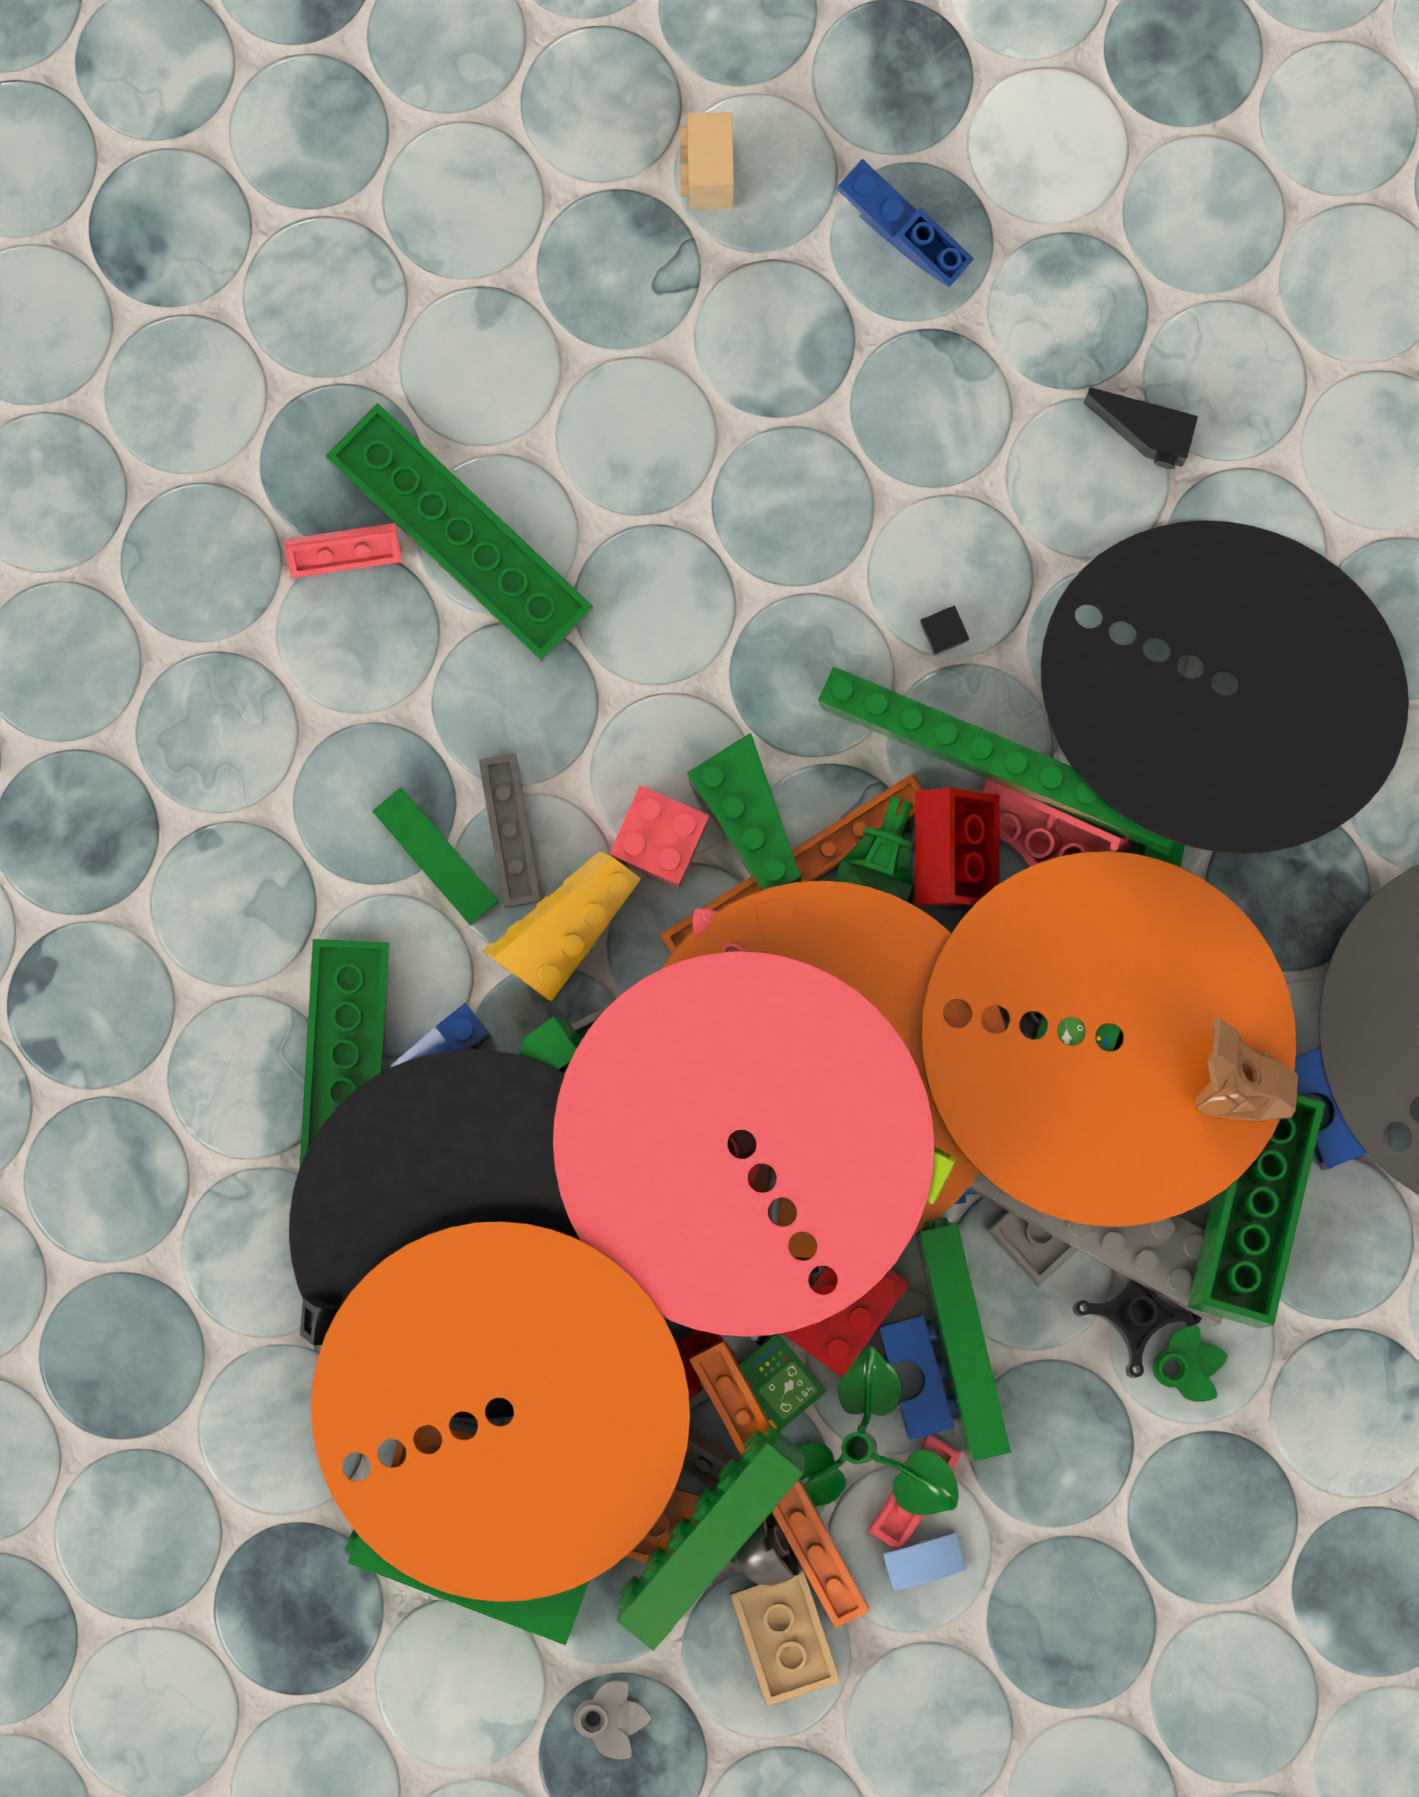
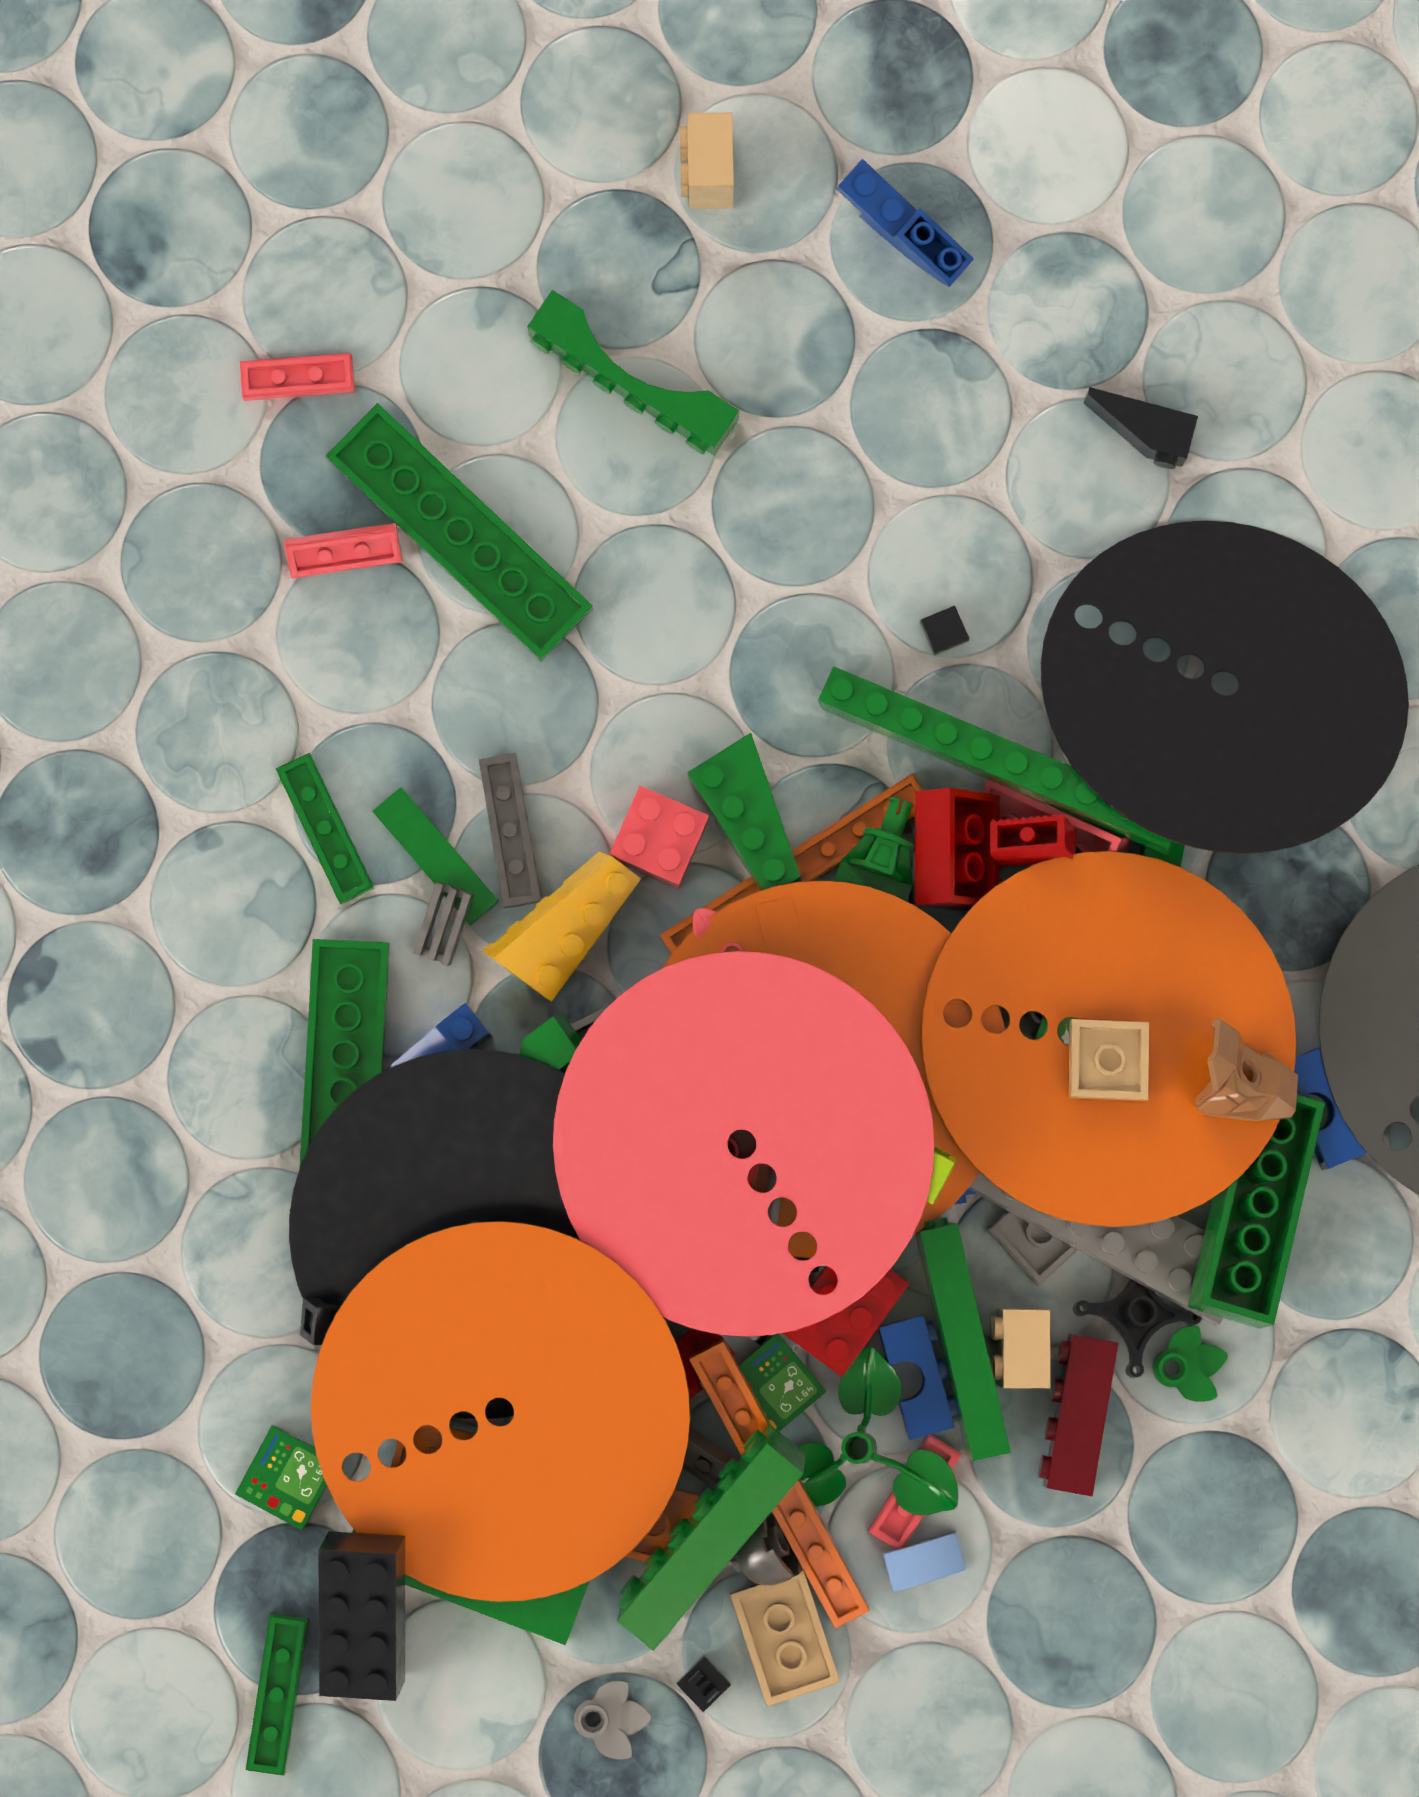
(277, 1694): none -> green tile
(284, 1478): none -> tile
(297, 377): none -> coral tile
(325, 828): none -> green tile
(361, 1615): none -> black brick
(429, 920): none -> flat silver tile
(695, 415): none -> green arch
(703, 1683): none -> black tile
(1021, 1347): none -> tan brick
(1031, 840): none -> red brick
(1079, 1414): none -> dark red brick
(1108, 1060): none -> tan plate

